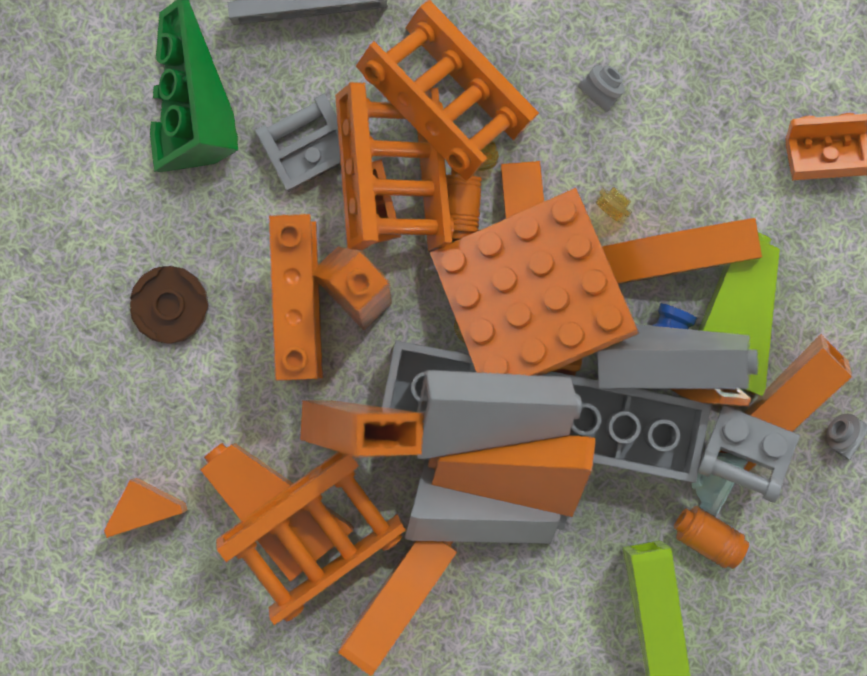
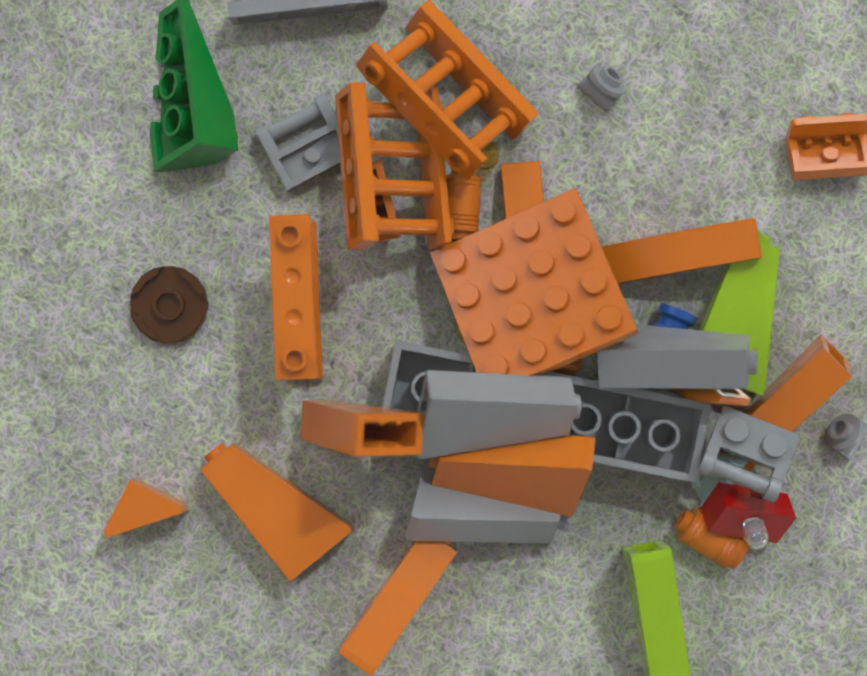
(274, 519): orange fence -> none
(354, 285): orange slope -> none
(614, 203): clear yellow plate -> none
(744, 514): none -> red piece

